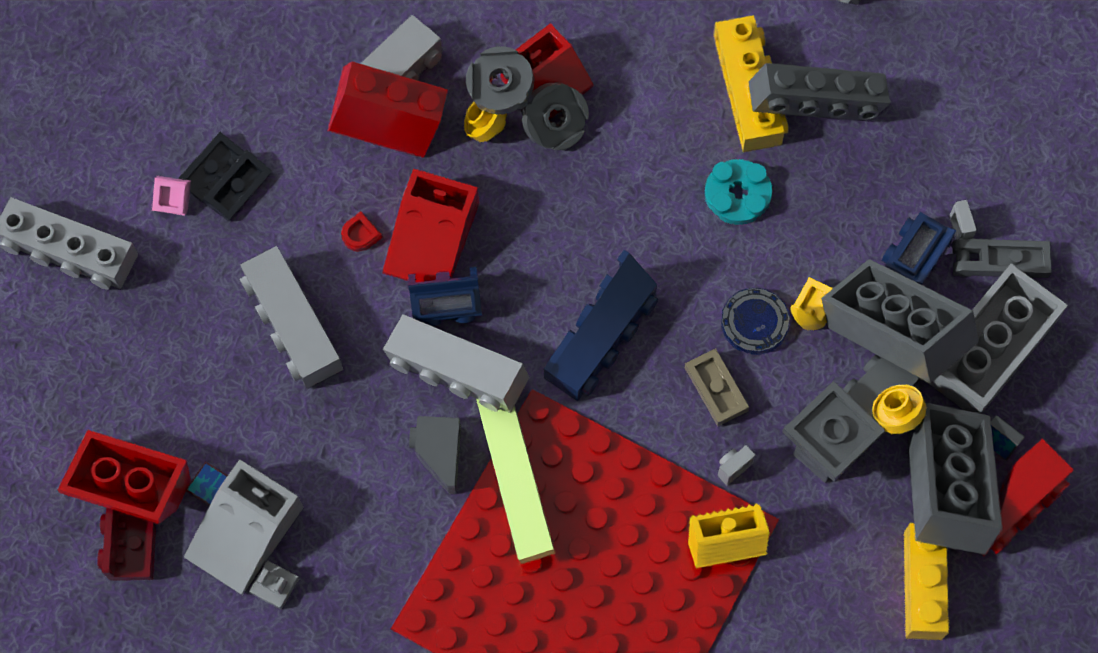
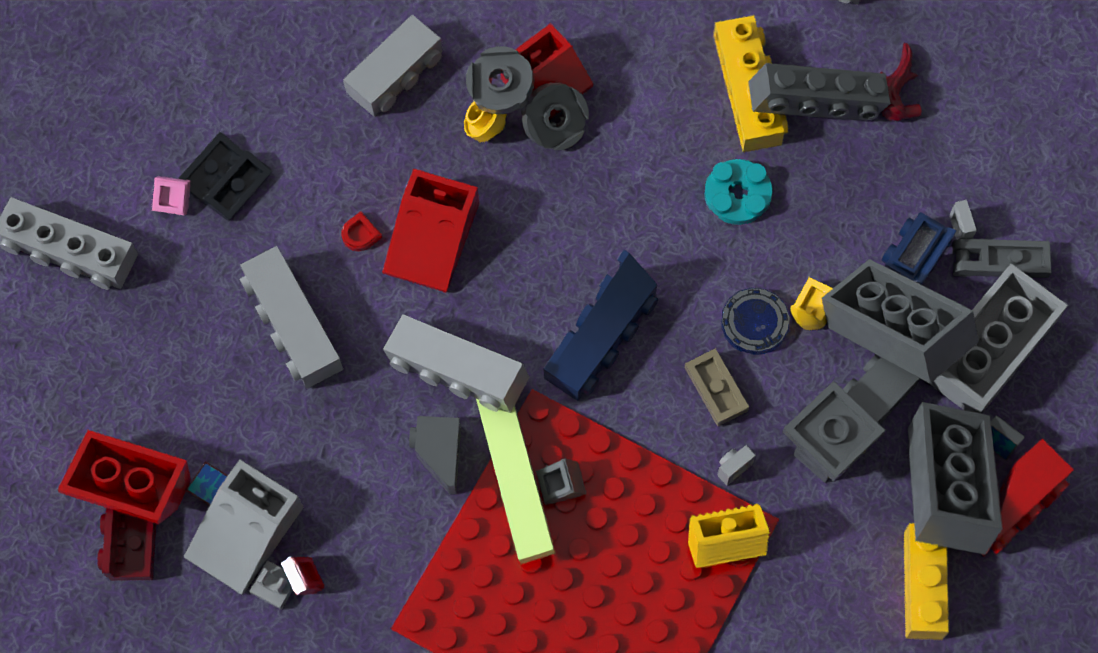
(303, 575): none -> red tile
(386, 109): red slope -> none
(445, 298): dark blue window -> none
(561, 481): none -> dark grey slope
(896, 110): none -> dark red piece
(899, 409): yellow plate -> none

